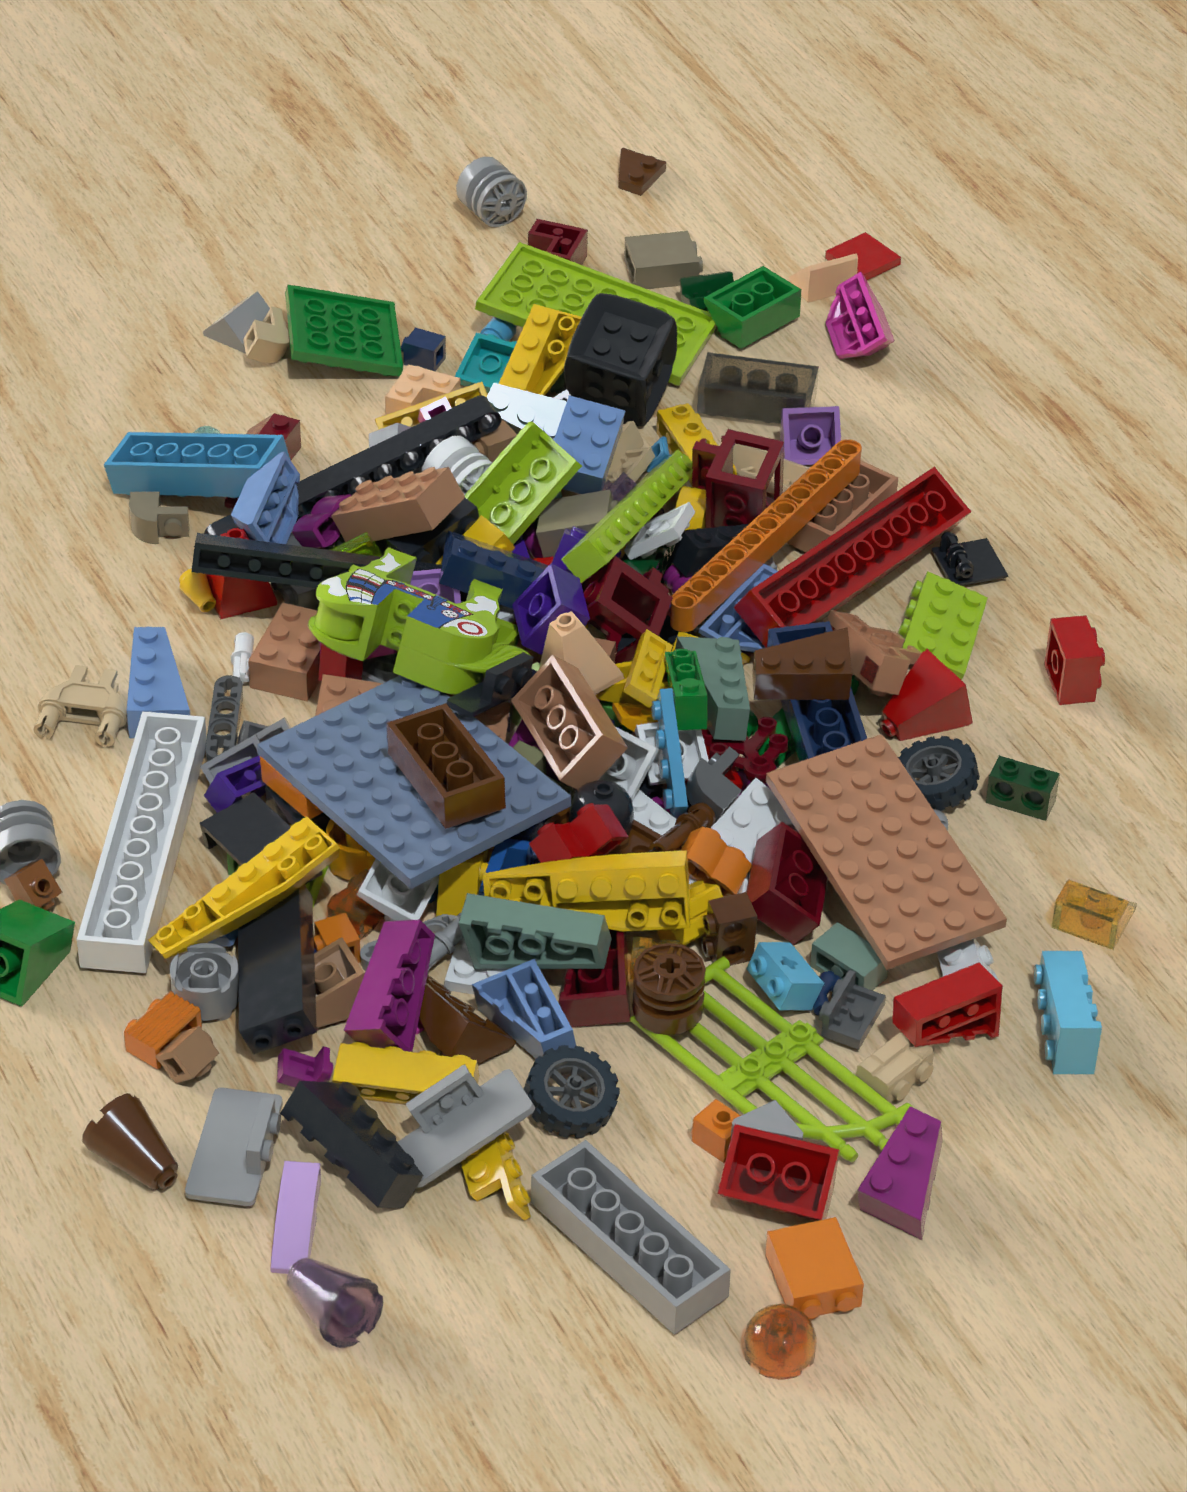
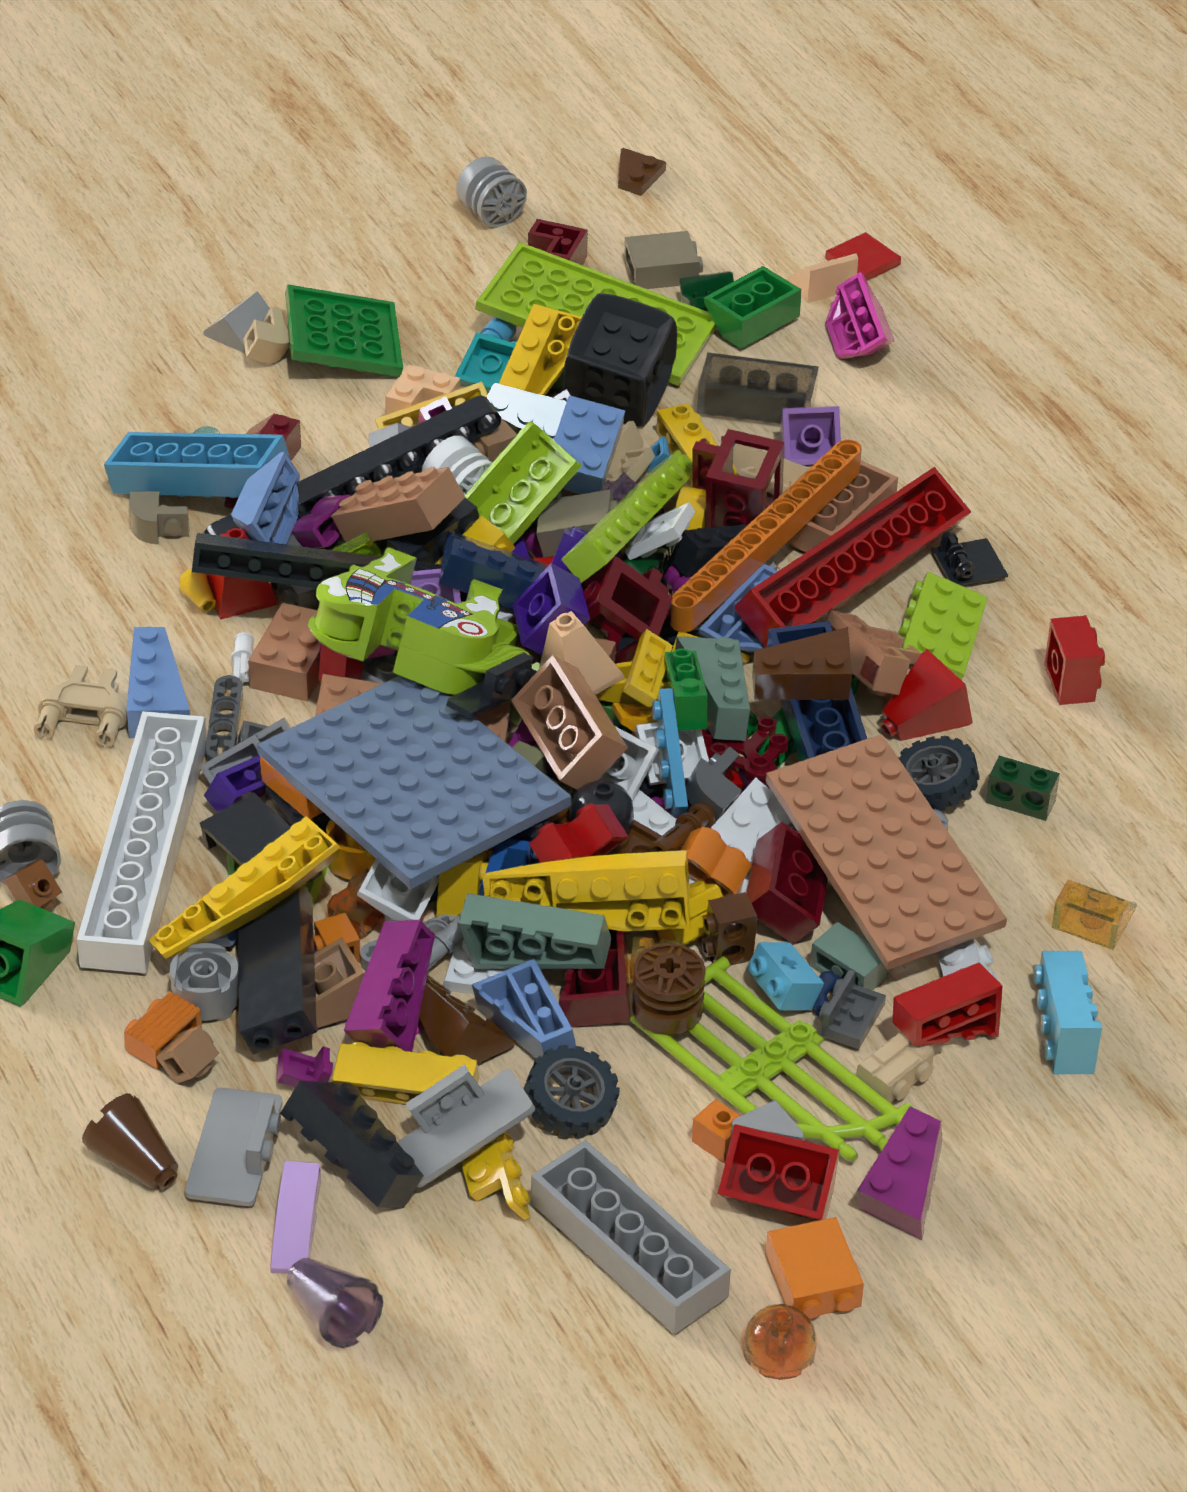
(424, 349): dark blue brick -> none
(446, 765): reddish brown brick -> none

